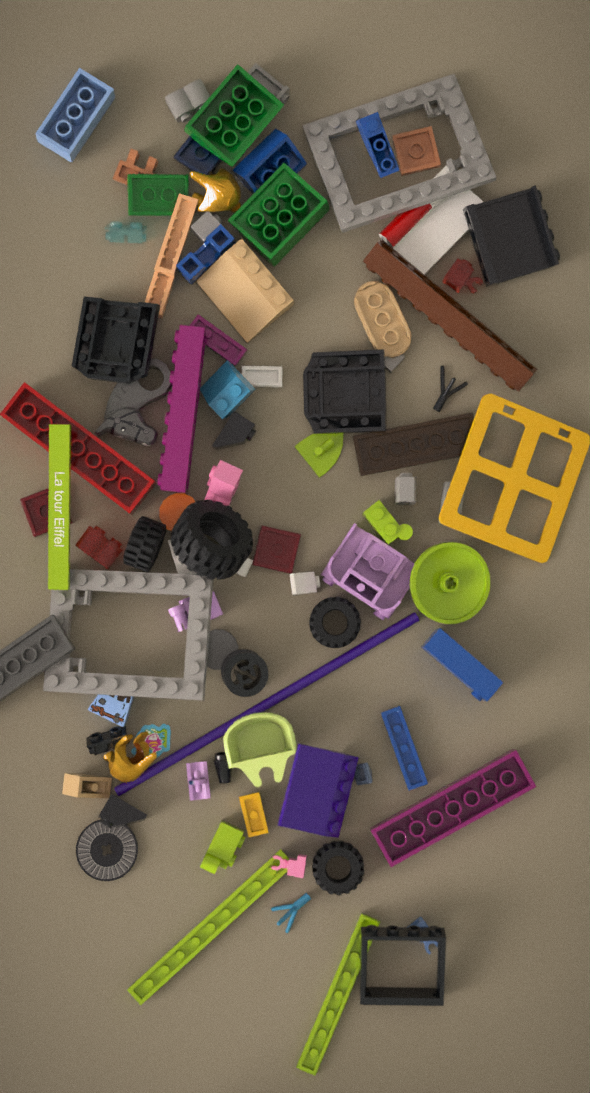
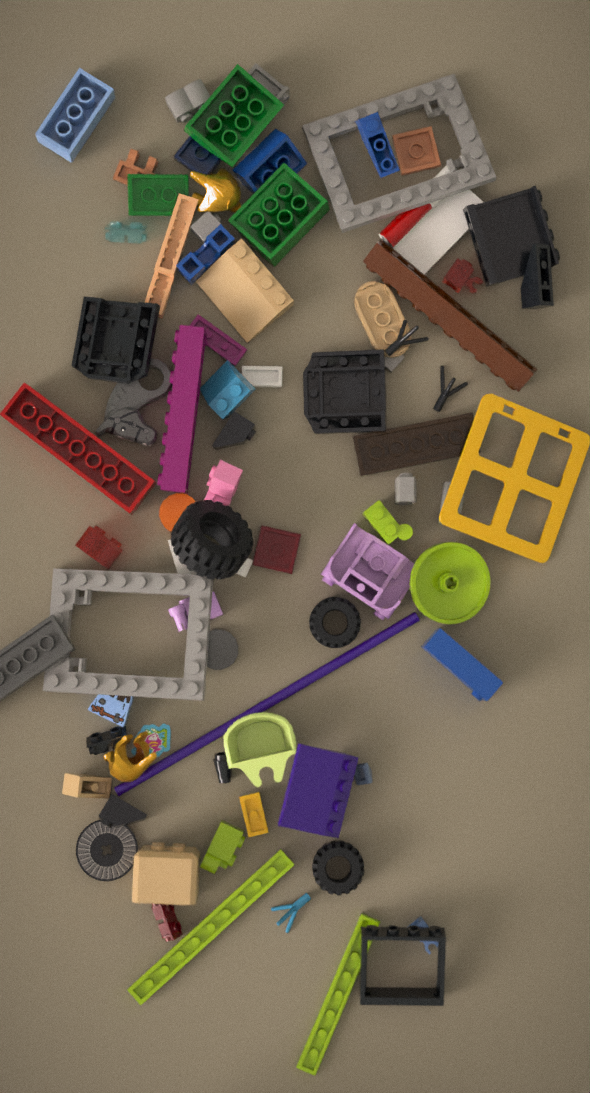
(36, 511): dark red tile -> none
(59, 507): lime tile -> none
(144, 544): black tyre -> none
(166, 874): none -> tan plate
(171, 927): none -> dark red hinge
(198, 780): lavender hips -> none
(252, 659): black wheel -> none
(295, 866): bright pink piece -> none
(304, 583): white slope -> none
(321, 451): lime shield -> none
(401, 340): none -> black plant
(404, 748): blue plate -> none
(452, 807): magenta brick -> none
(537, 280): none -> black slope

